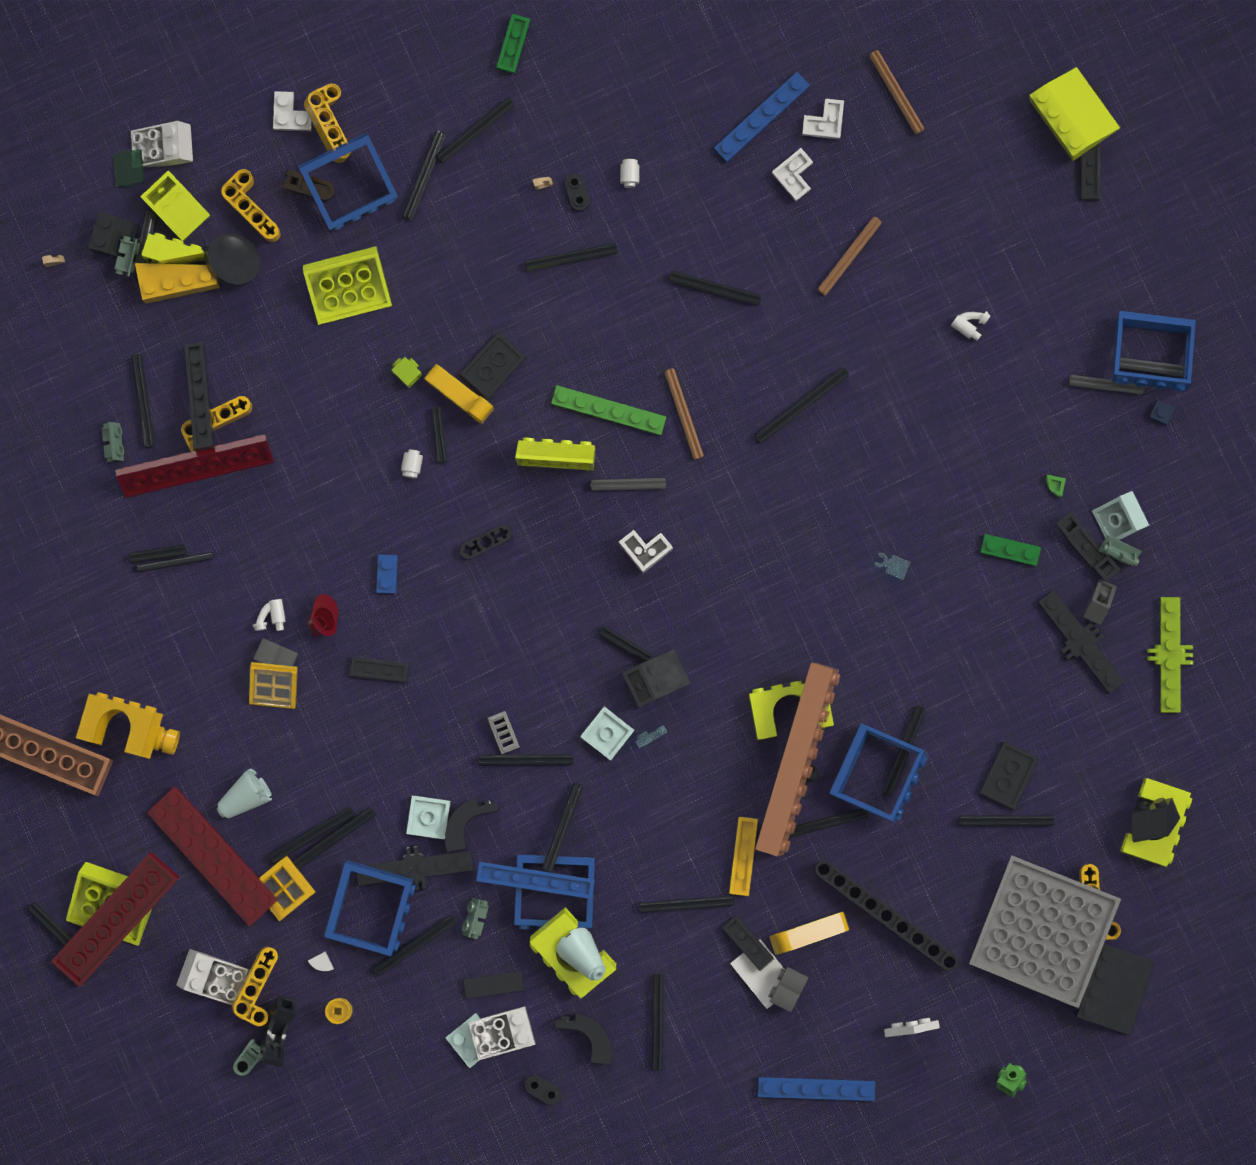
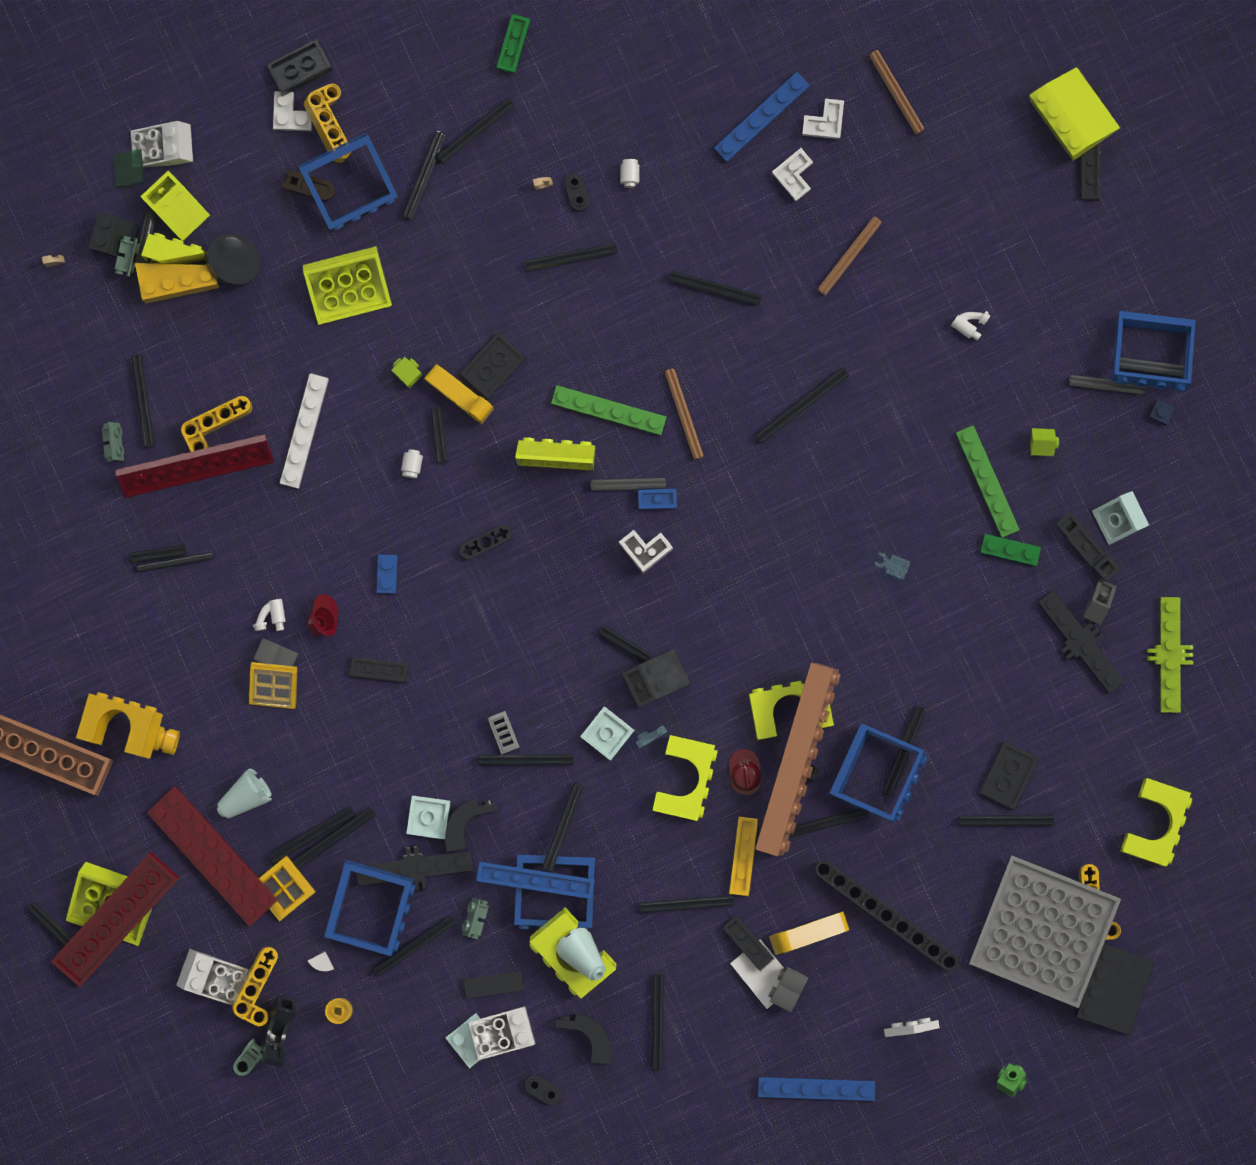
(199, 396): black plate -> none
(253, 210): yellow beam -> none
(299, 67): none -> black tile
(304, 431): none -> white plate
(657, 499): none -> blue plate
(701, 756): none -> neon yellow arch
(745, 772): none -> dark red piece
(987, 481): none -> bright green plate
(1043, 442): none -> lime brick
(1055, 485): bright green tile -> none
(1120, 551): sand green hinge -> none
(1154, 819): black slope -> none

